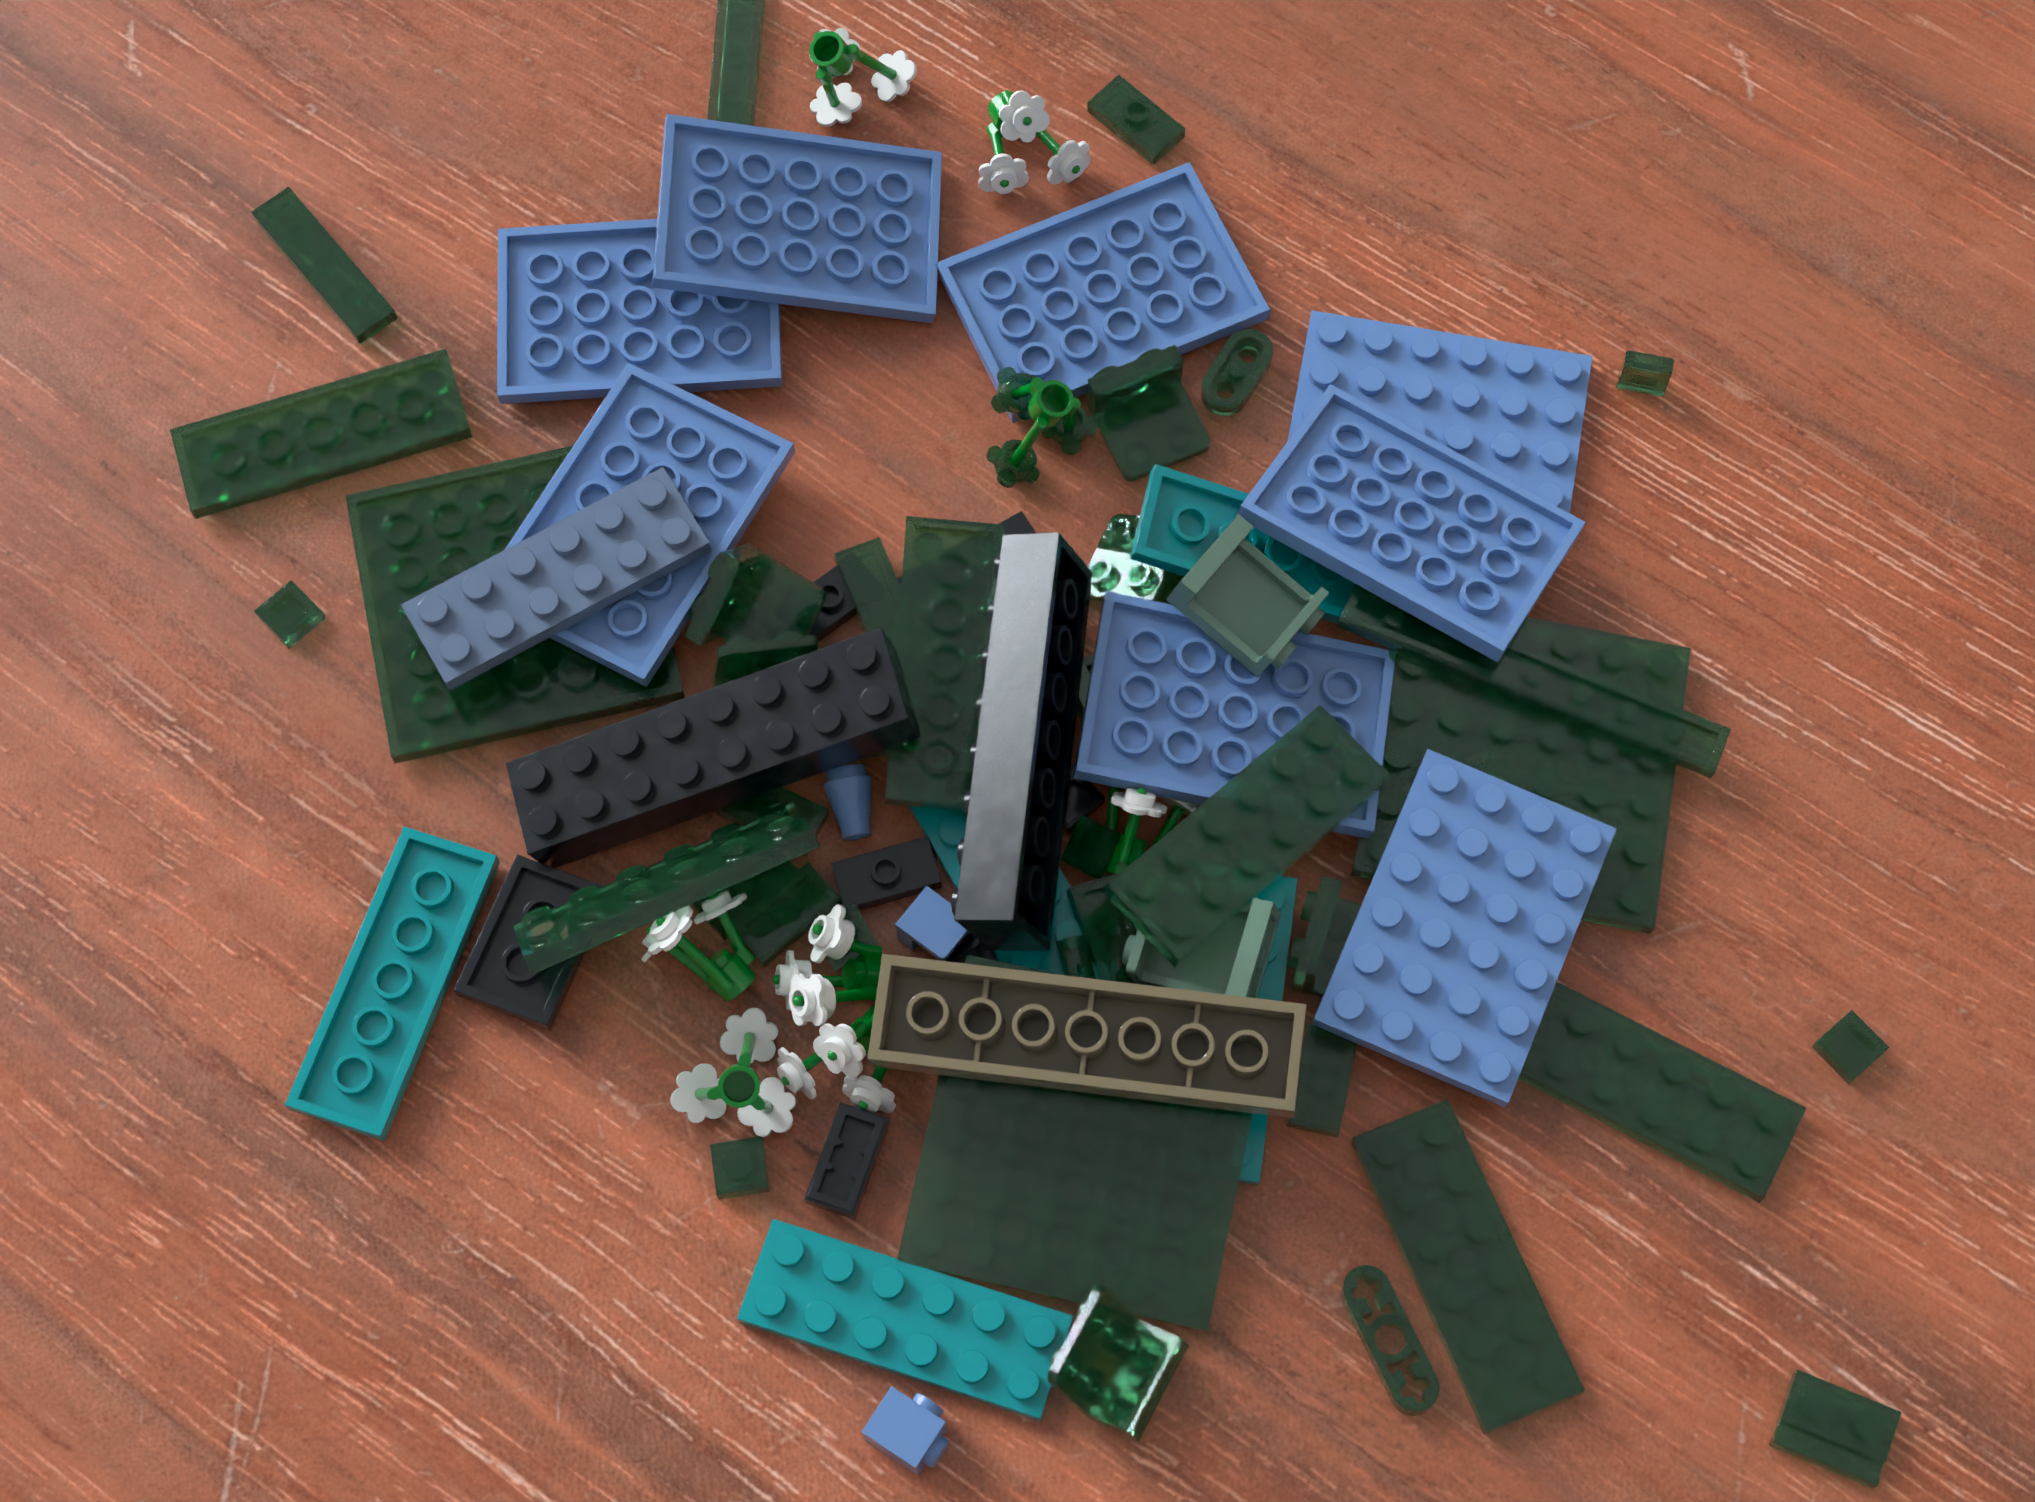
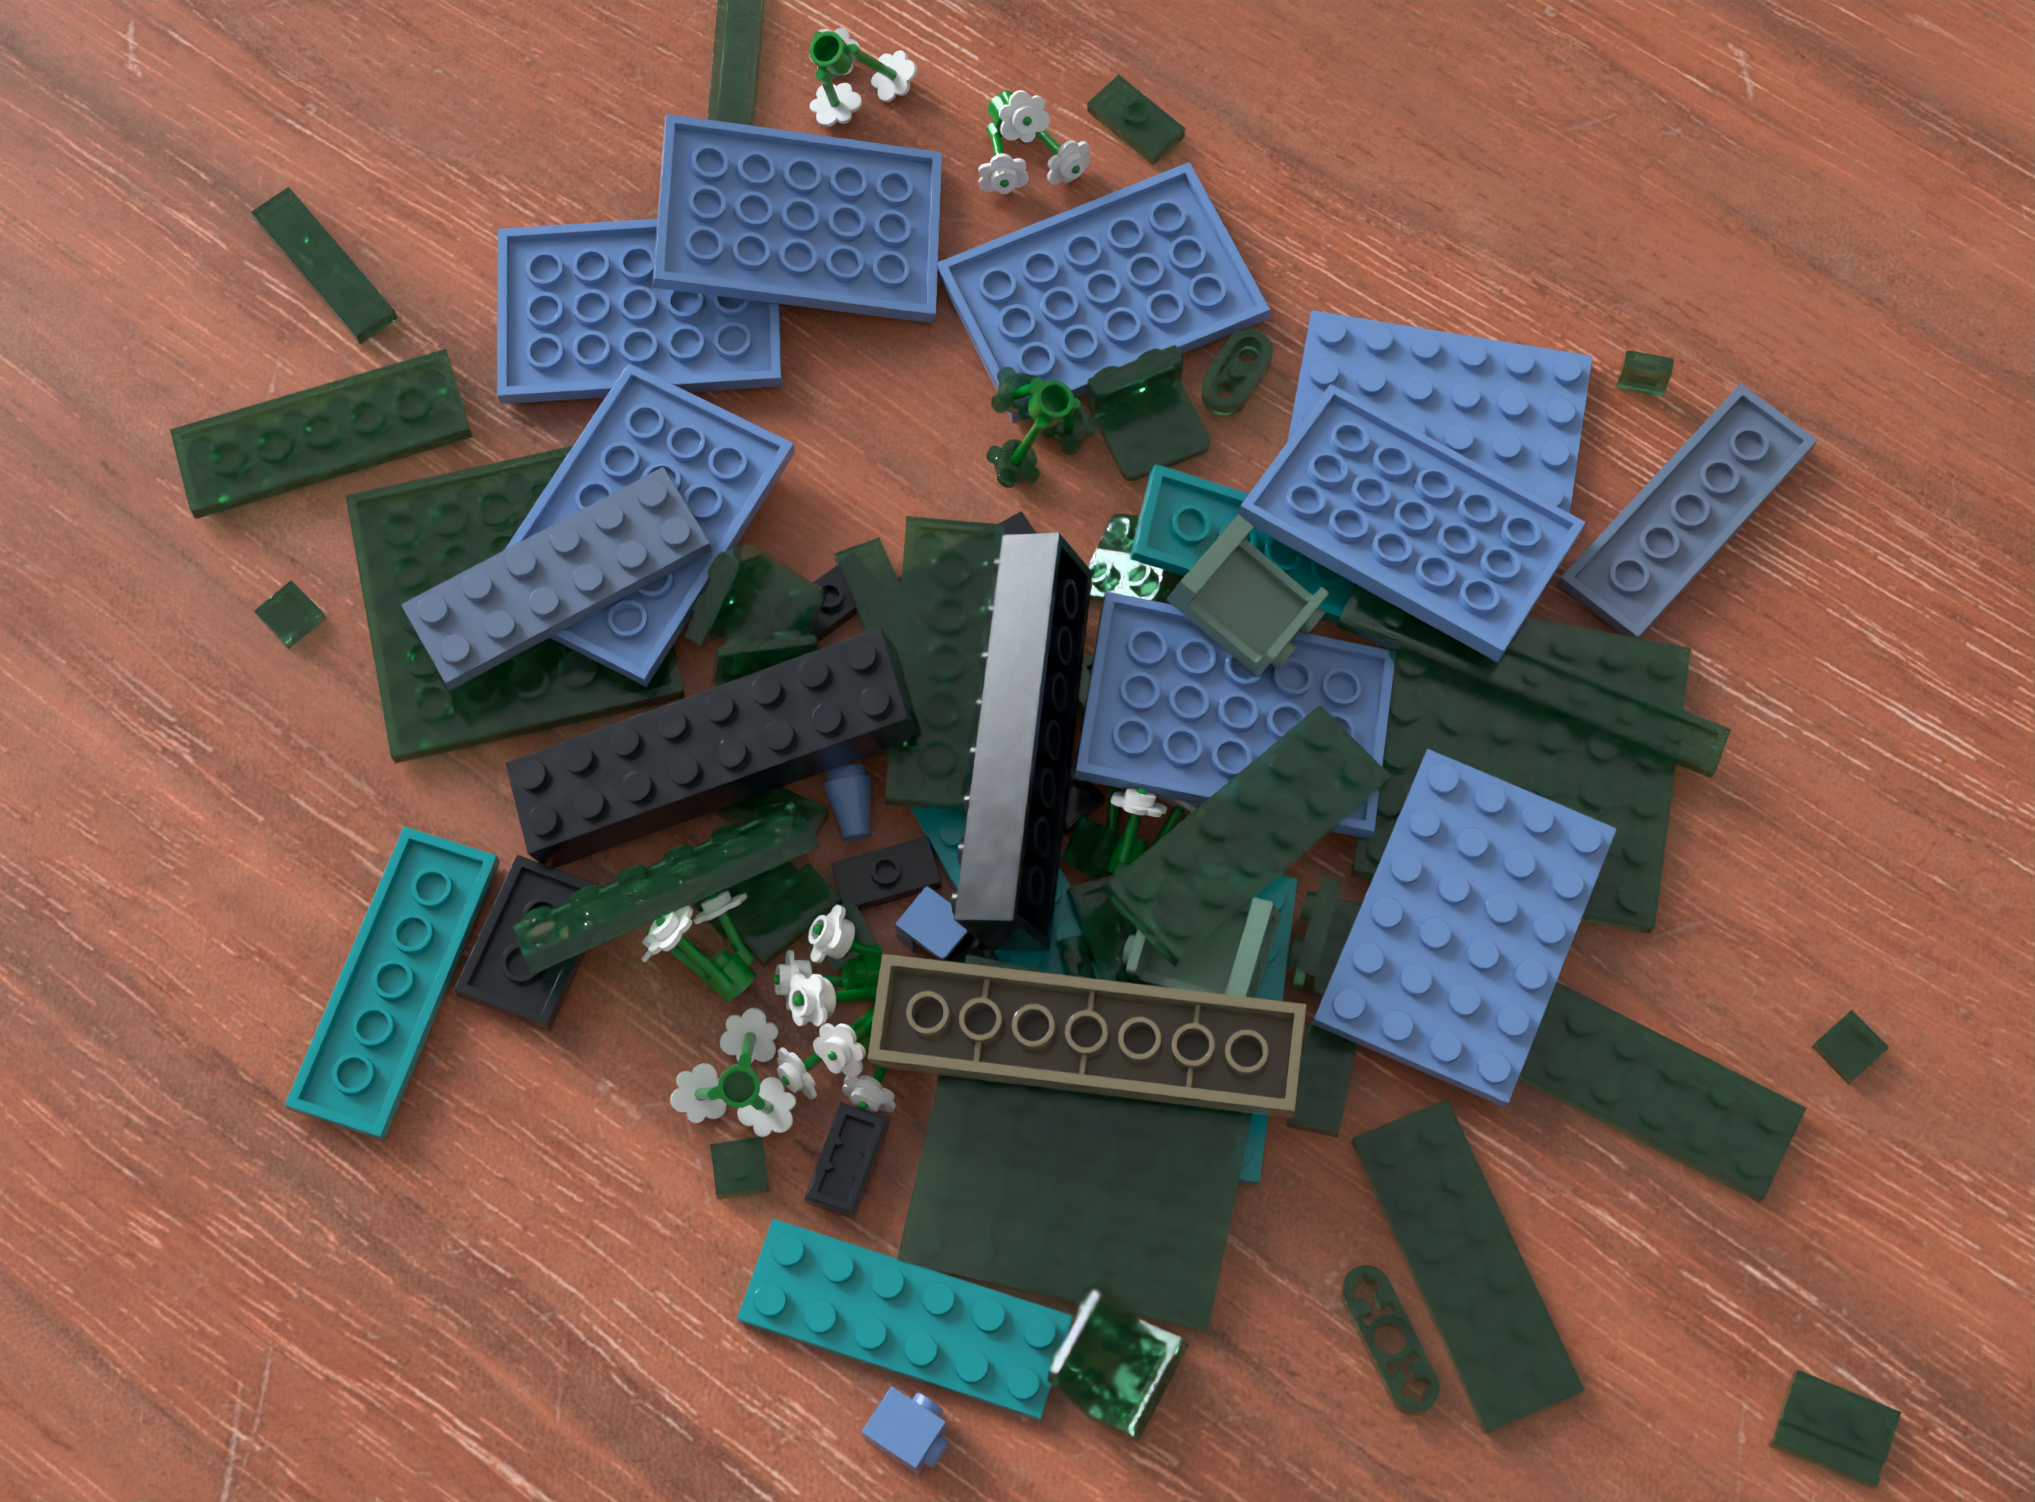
(1687, 513): none -> sand blue plate

